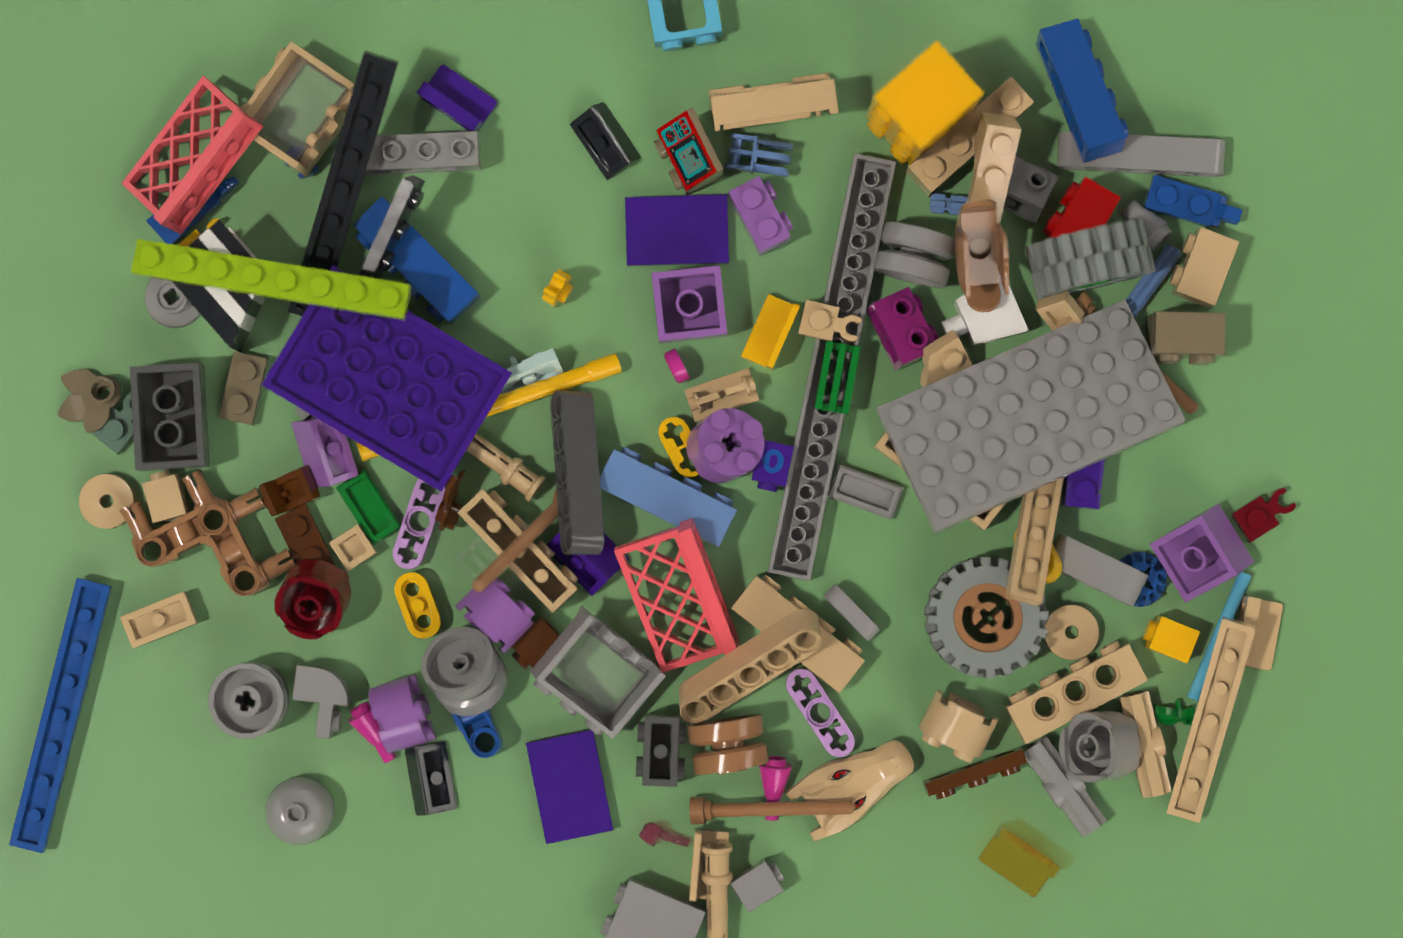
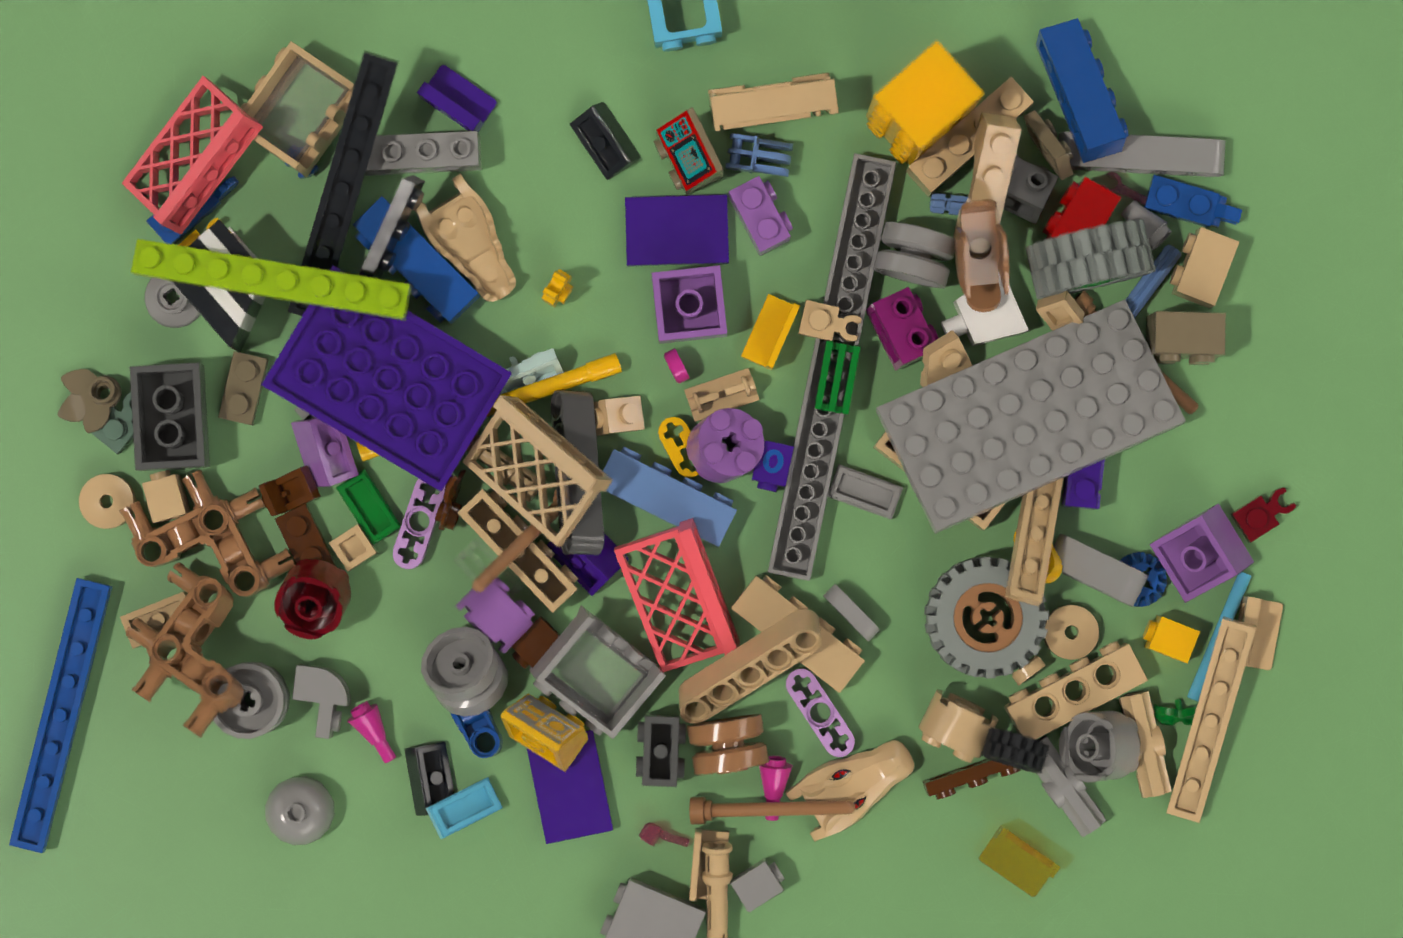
(187, 632): none -> medium nougat pin
(401, 713): medium lavender brick -> none
(415, 606): yellow plate -> none
(464, 808): none -> medium azure tile
(467, 237): none -> tan animal
(545, 730): none -> yellow slope
(547, 443): none -> tan fence
(618, 415): none -> tan bracket
(1015, 750): none -> black tyre
(1029, 670): none -> tan tile
(1045, 139): none -> dark tan plate
(1124, 190): none -> clear pink hand

